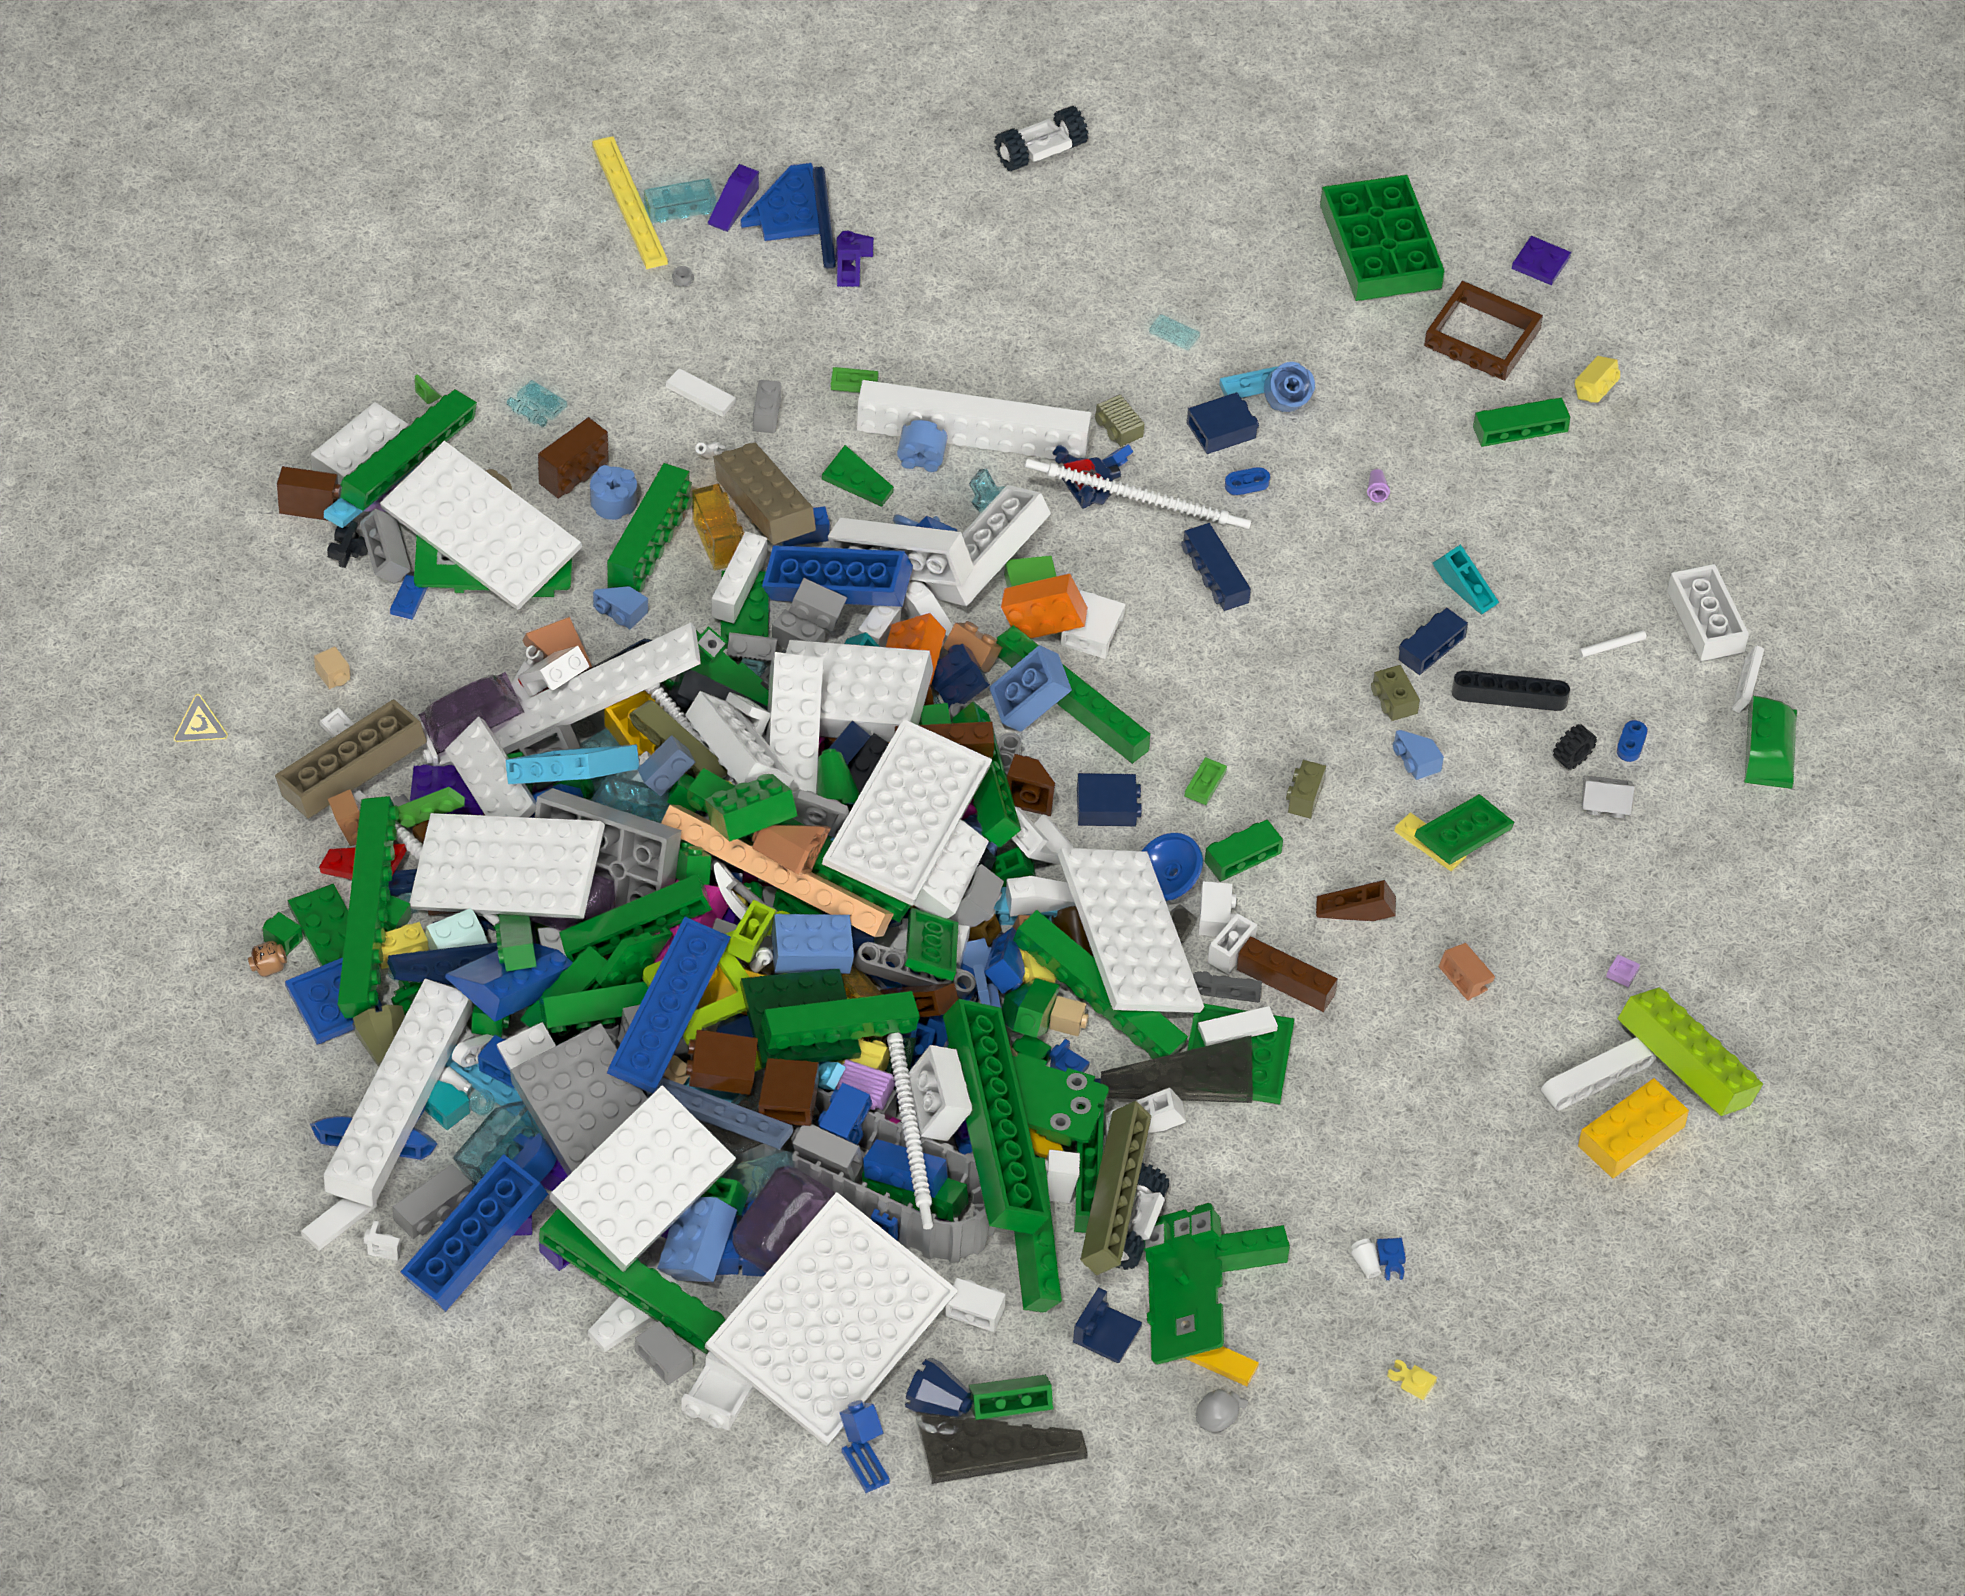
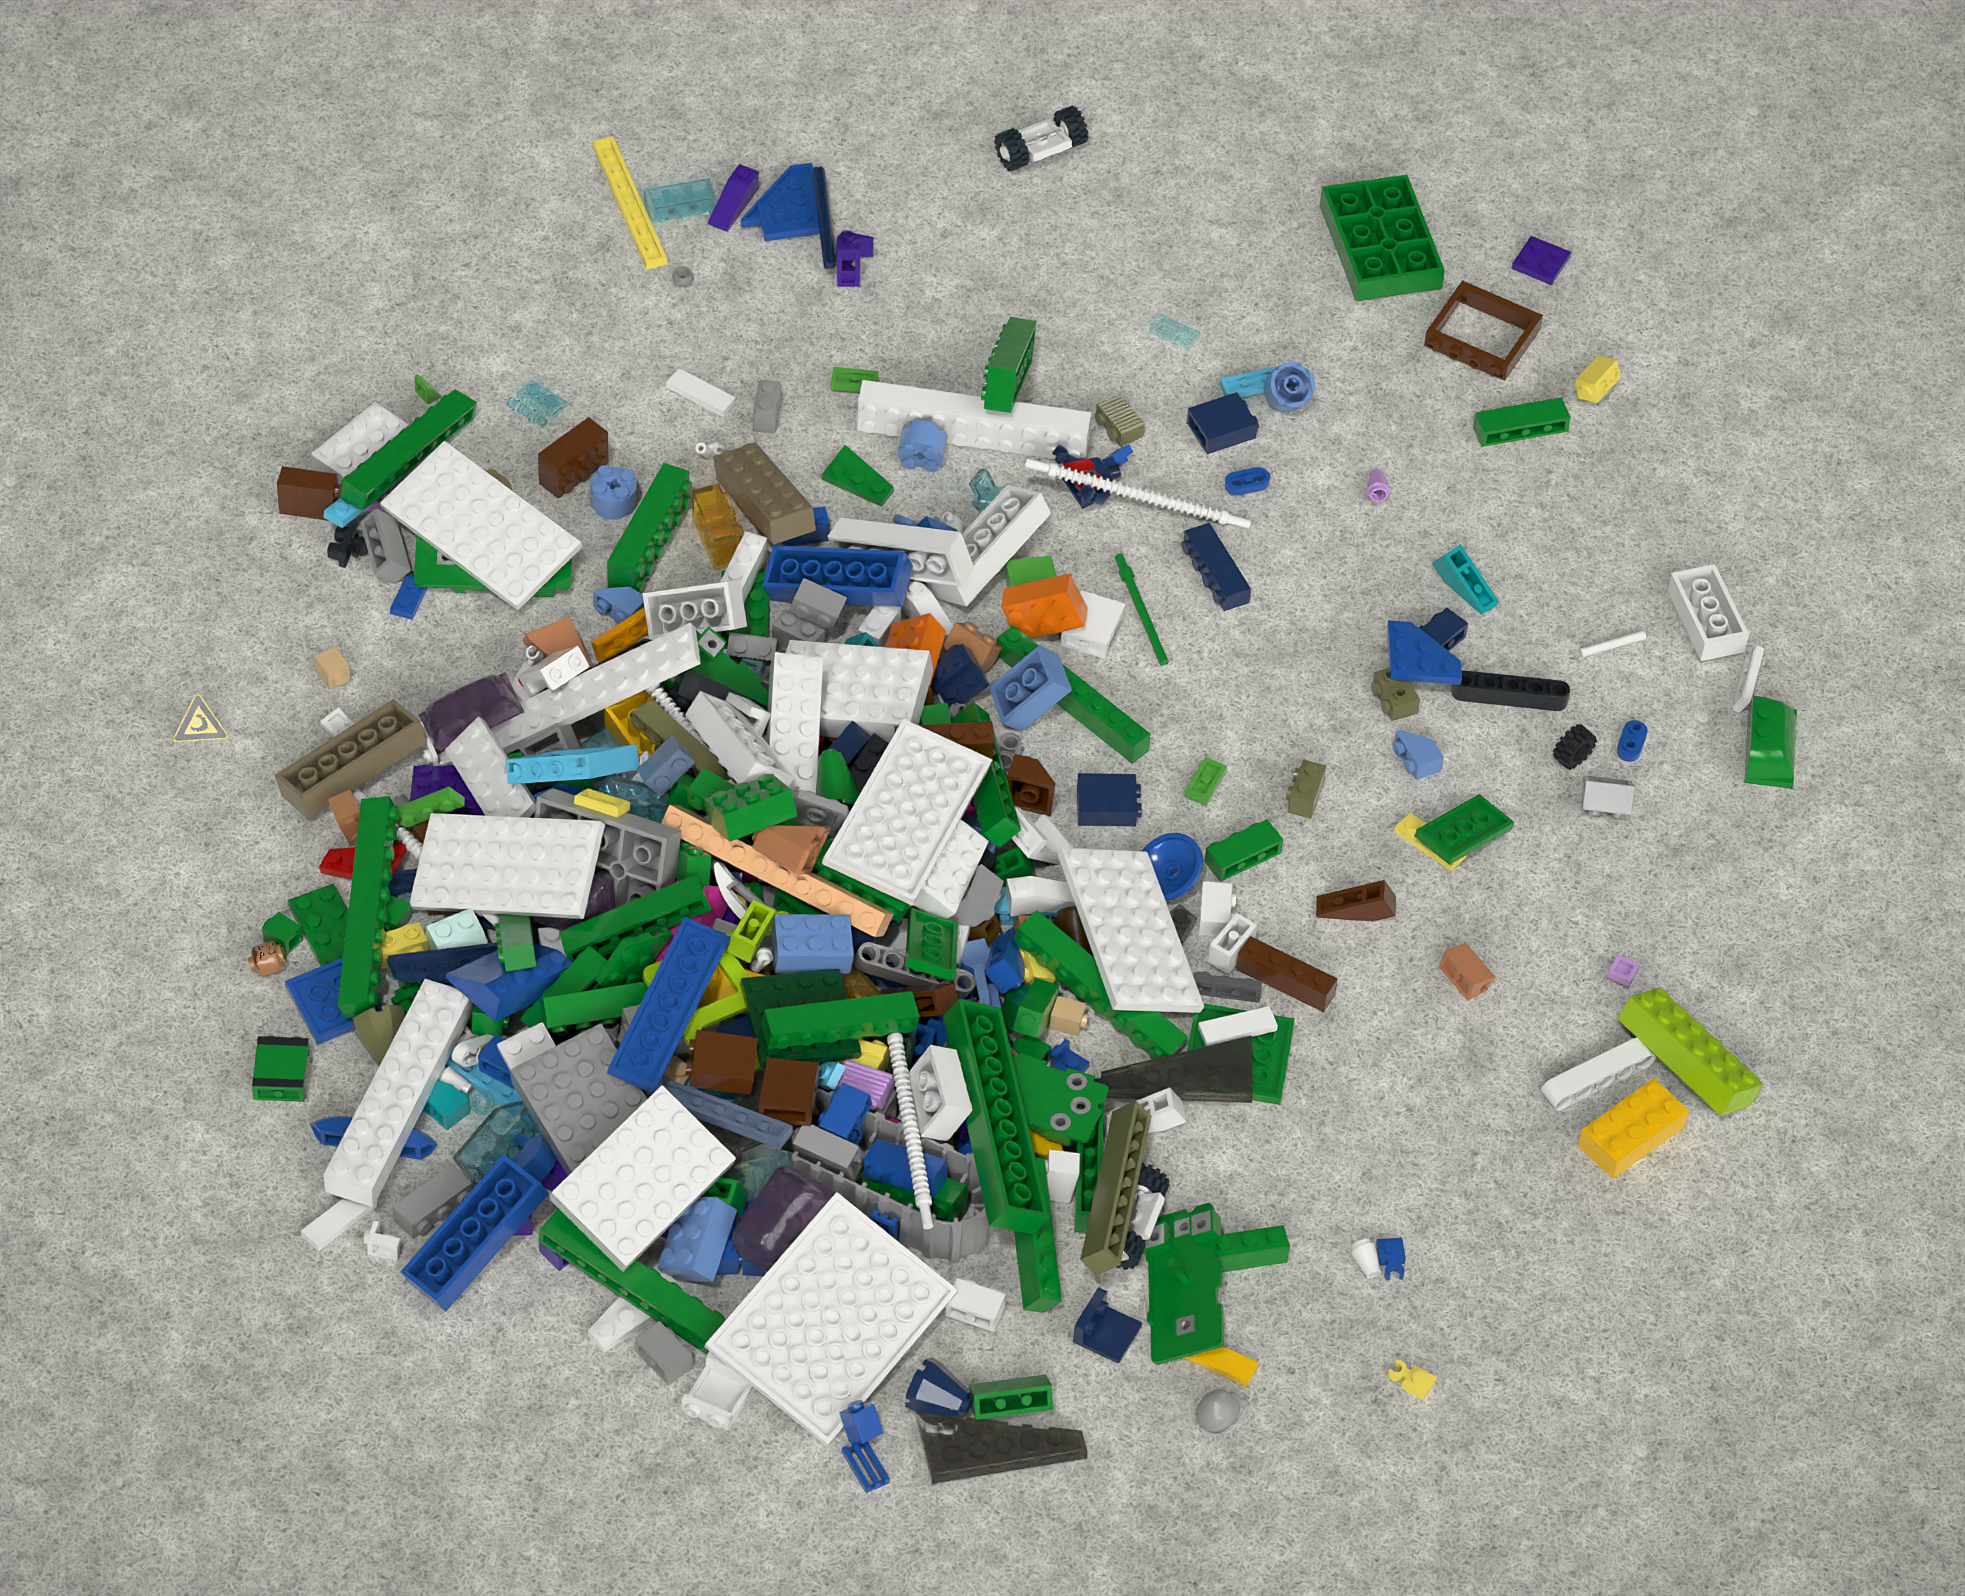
(280, 1068): none -> green panel
(602, 802): none -> light yellow tile
(620, 636): none -> light orange tile
(703, 605): none -> white brick
(953, 521): none -> white arm
(1008, 364): none -> green brick
(1127, 576): none -> green bar
(1419, 657): none -> blue plate

